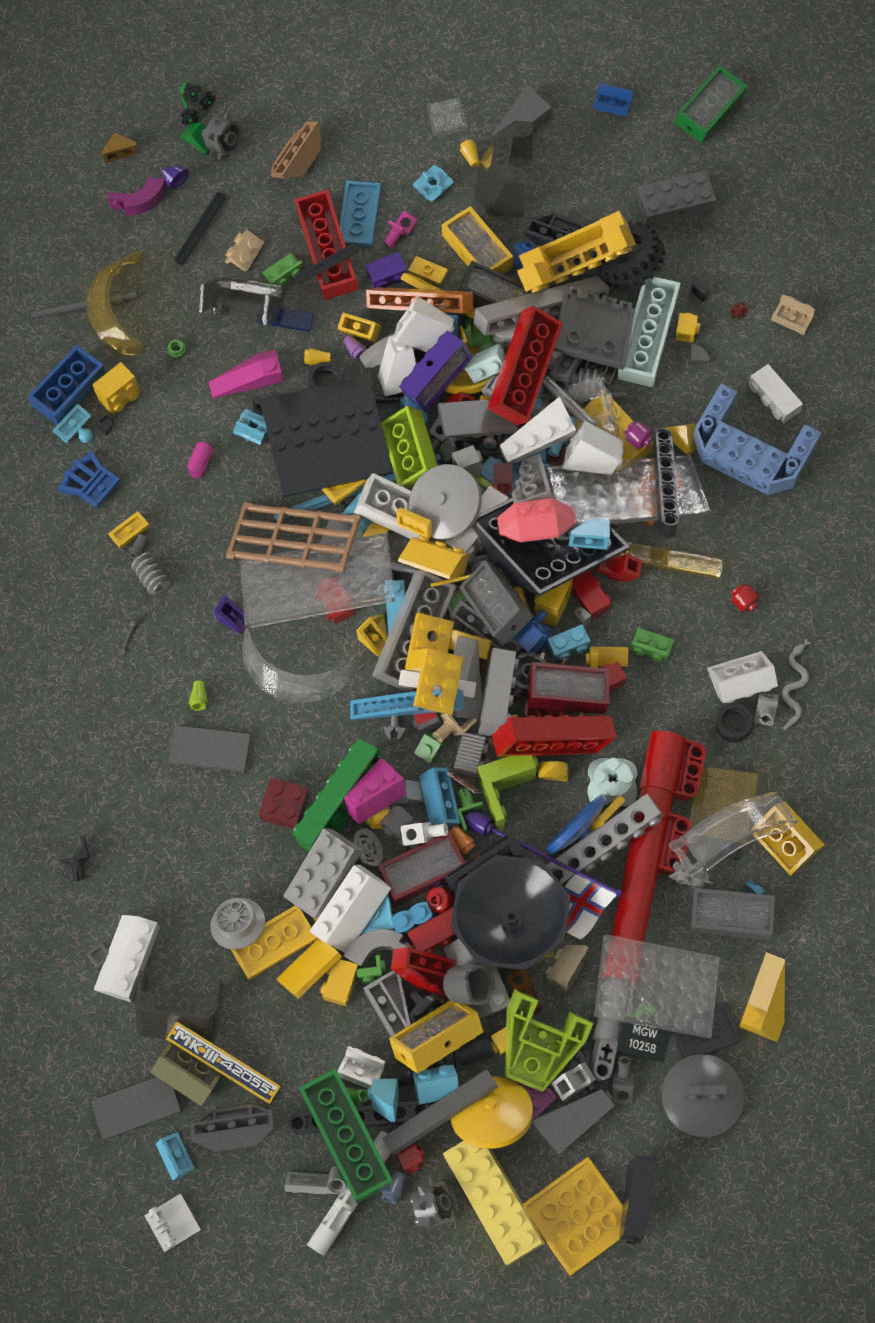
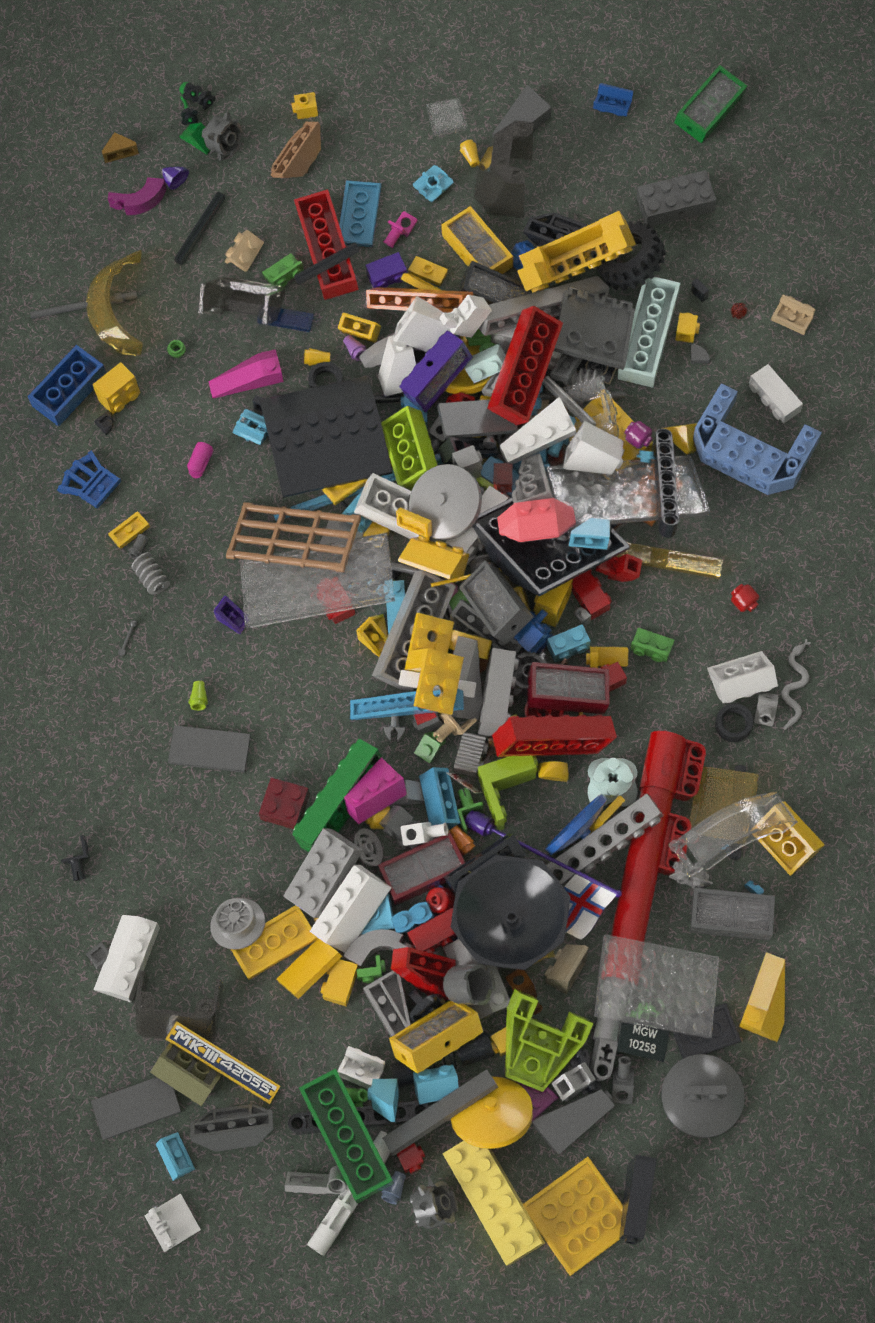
(72, 424): medium azure plate -> none
(292, 686): clear windscreen -> none
(305, 105): none -> yellow brick
(467, 317): none -> white hinge
(645, 456): none -> medium azure plate

